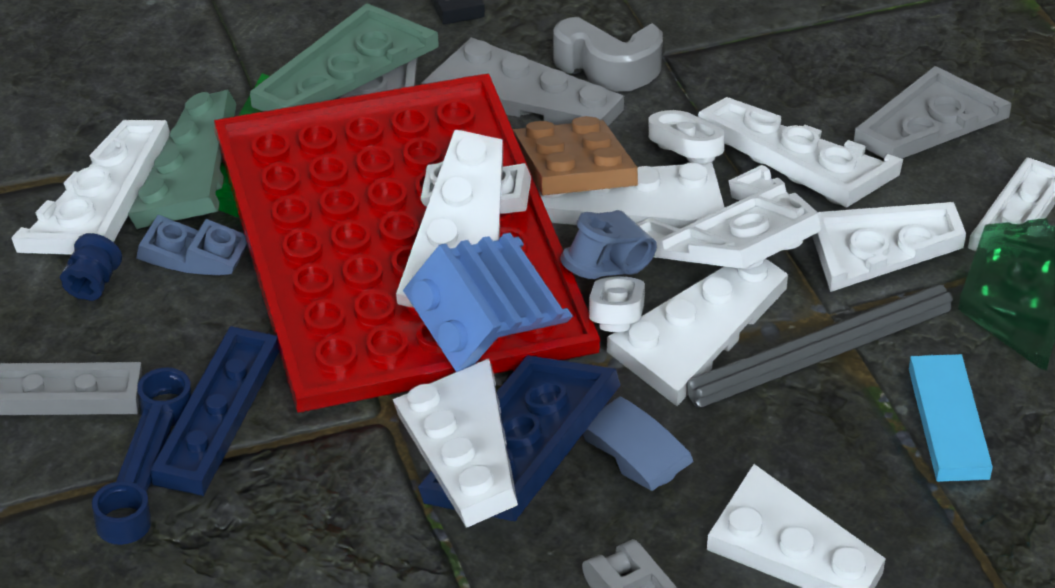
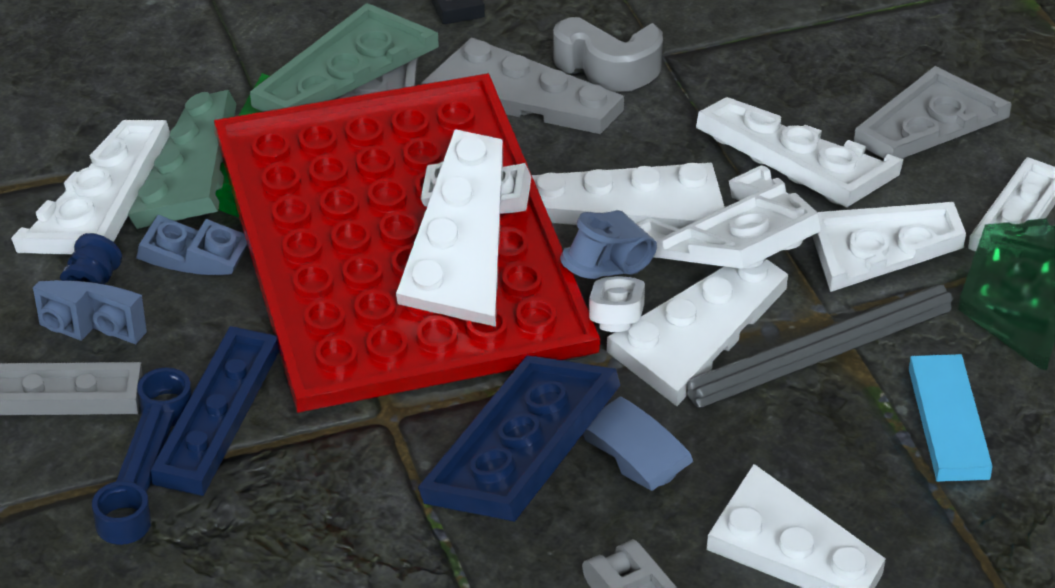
(82, 306): none -> sand blue slope
(463, 440): white wing -> none
(479, 295): medium blue plate -> none
(575, 156): medium nougat plate -> none
(686, 135): white plate -> none

